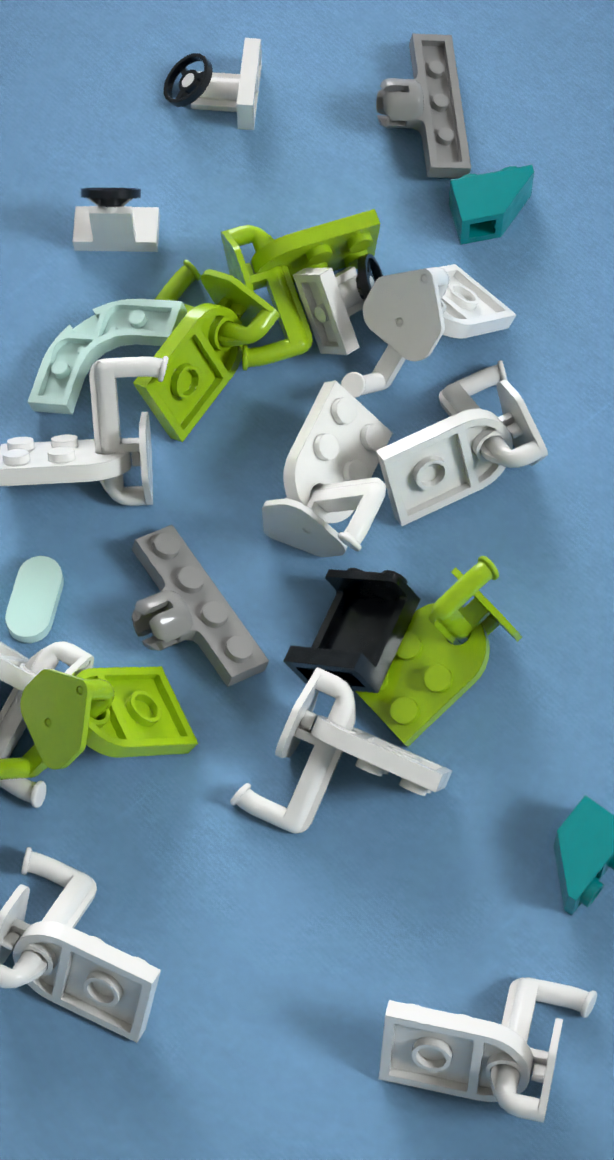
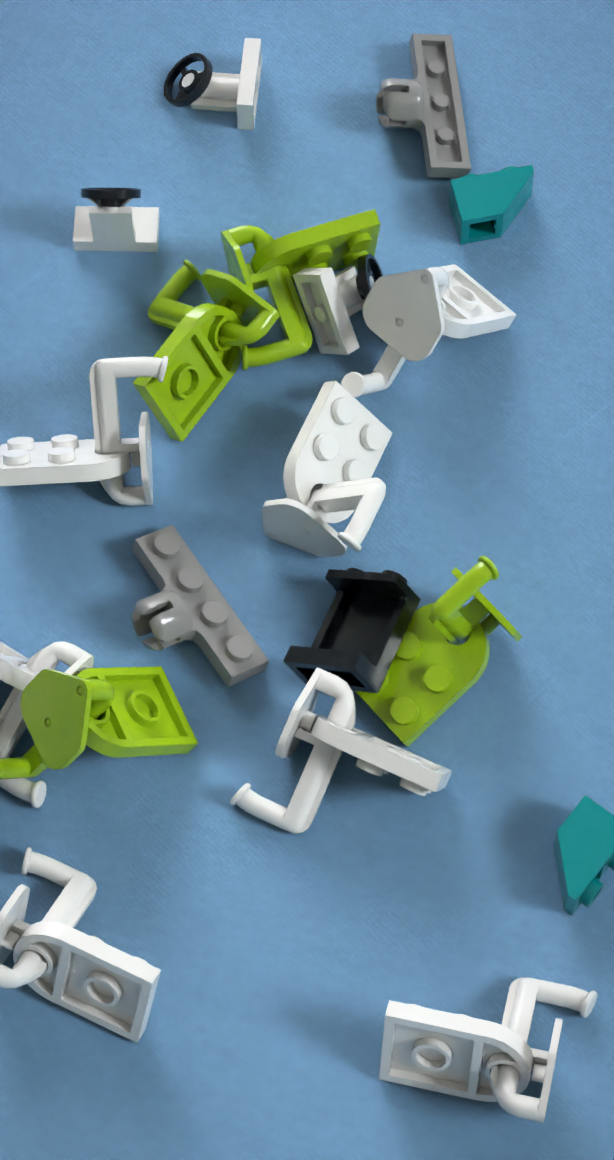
(34, 599): light aqua tile -> none
(77, 348): light aqua plate -> none
(462, 450): white plate -> none

